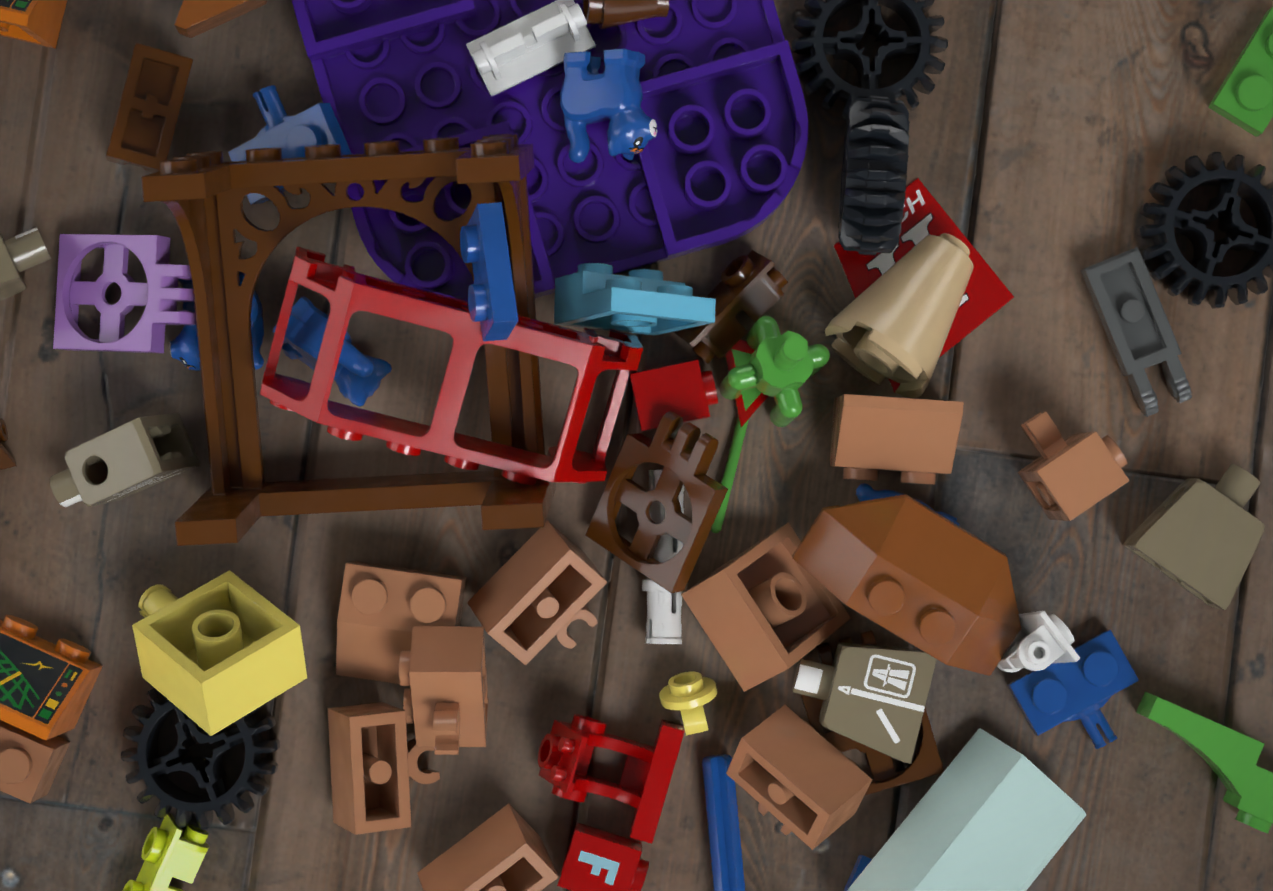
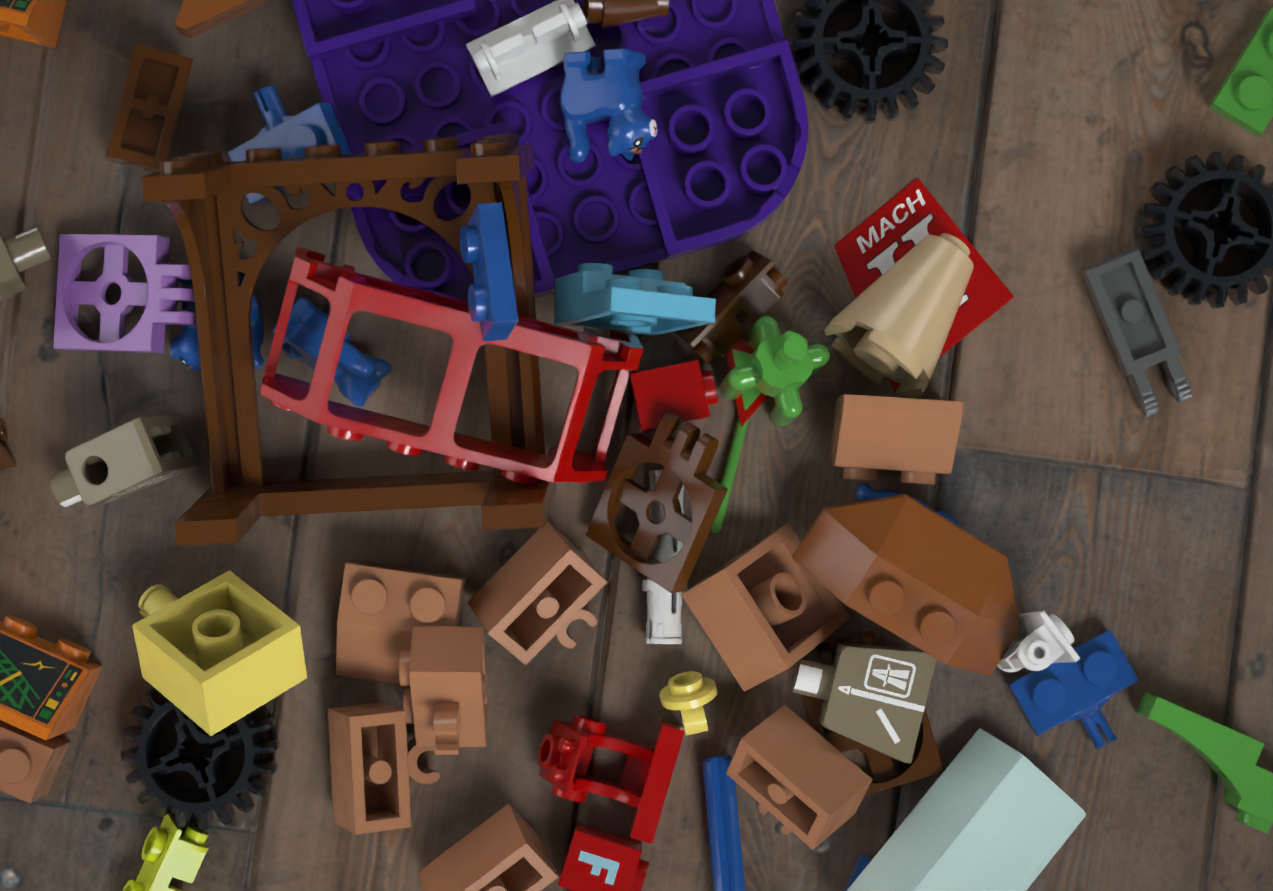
(873, 175): black gear -> none
(1071, 471): nougat brick -> none
(1203, 536): dark tan torso -> none

